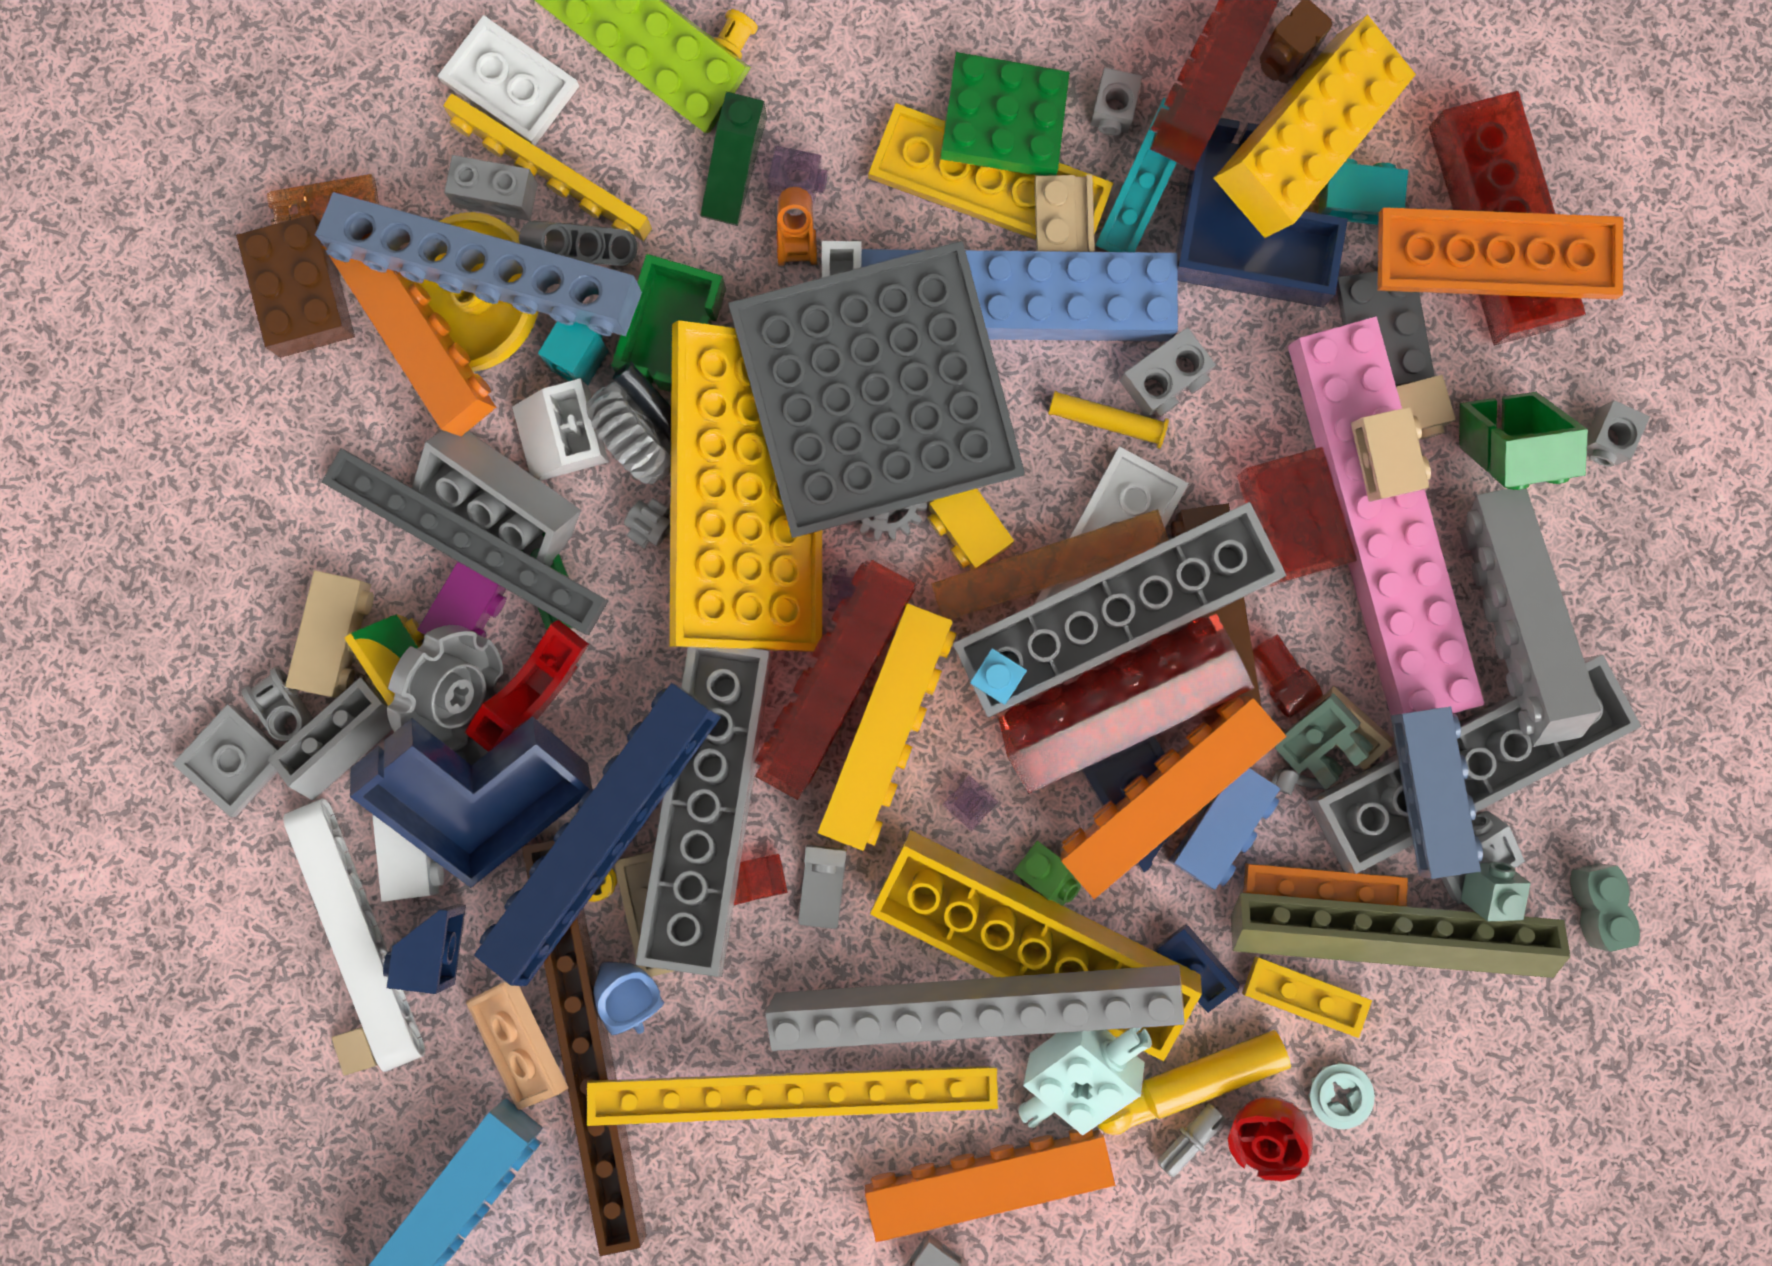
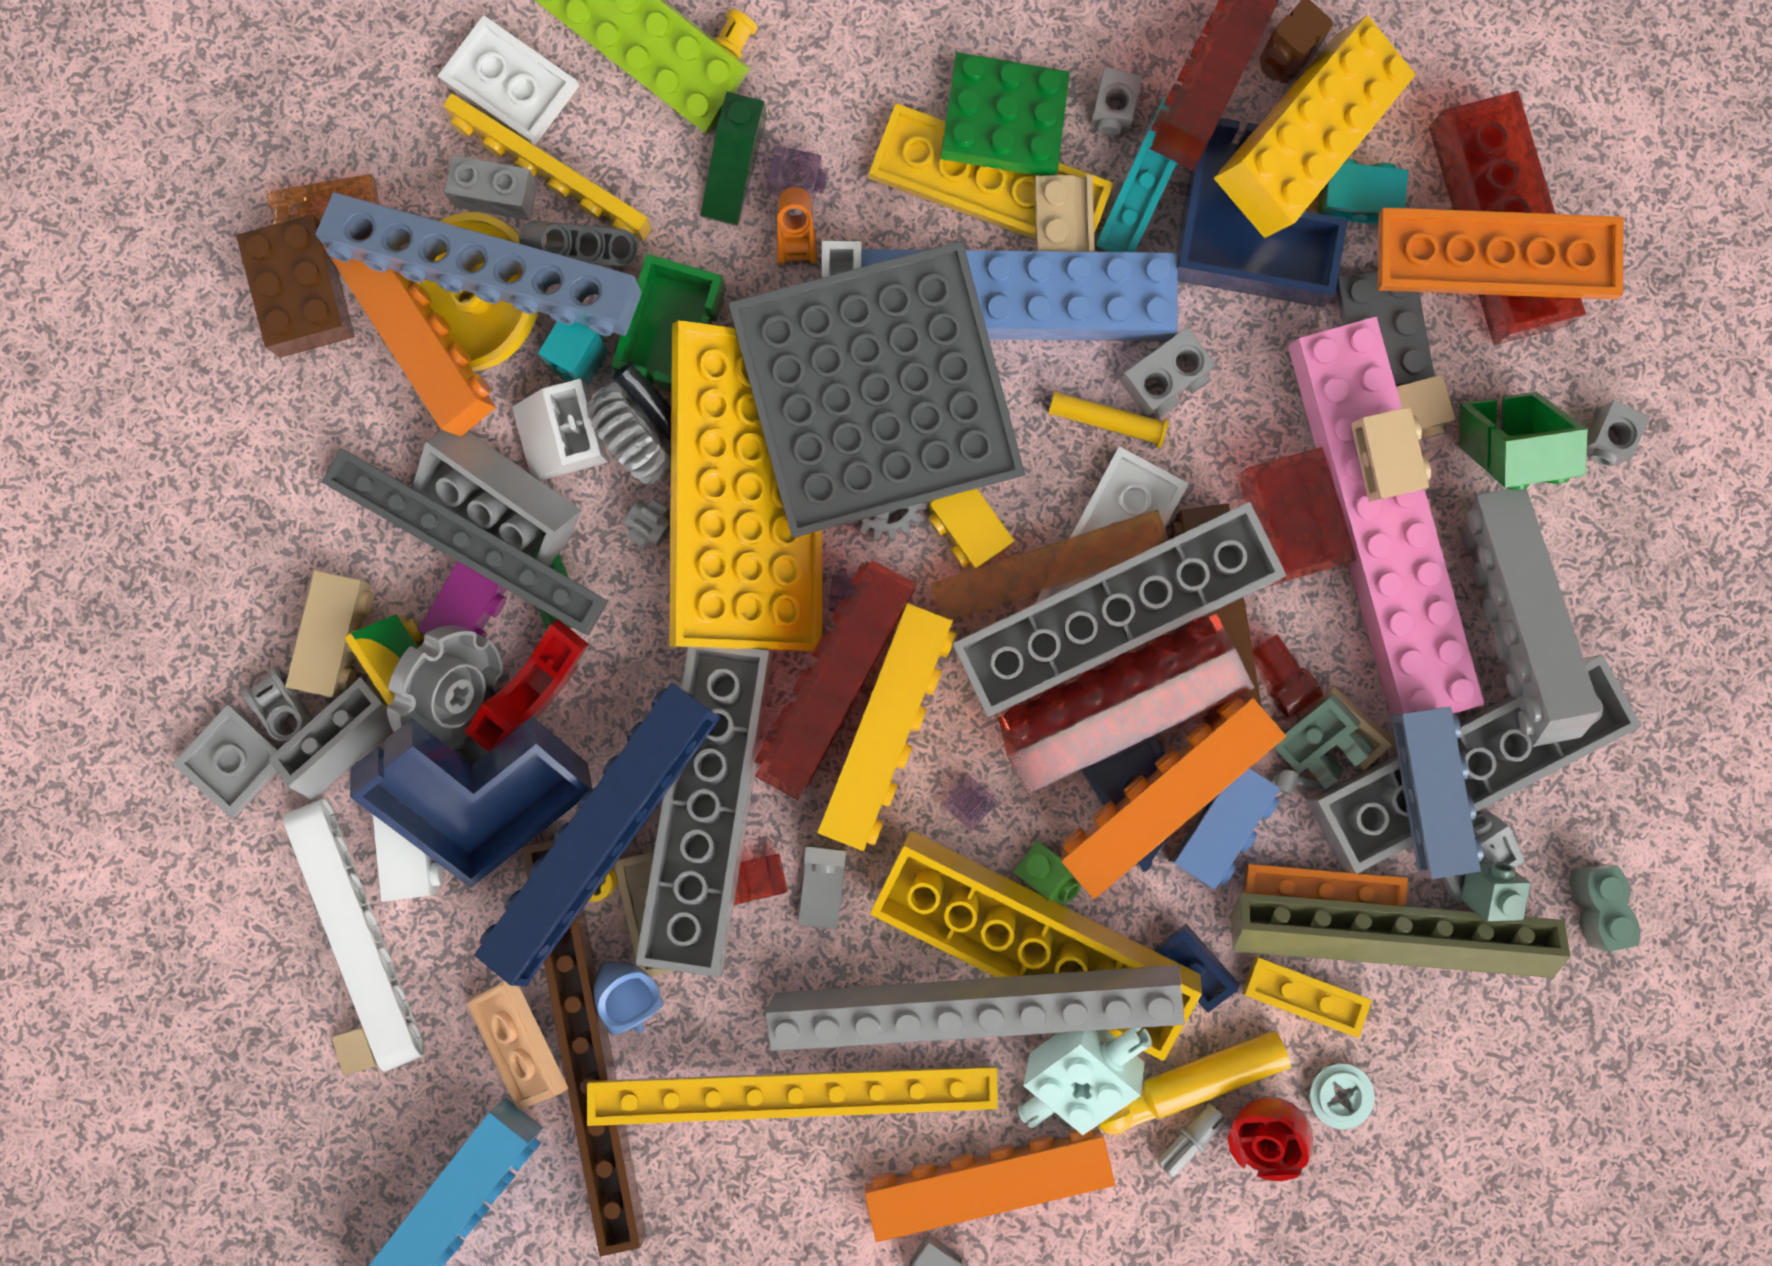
(427, 955): dark blue slope -> none
(998, 676): medium azure plate -> none

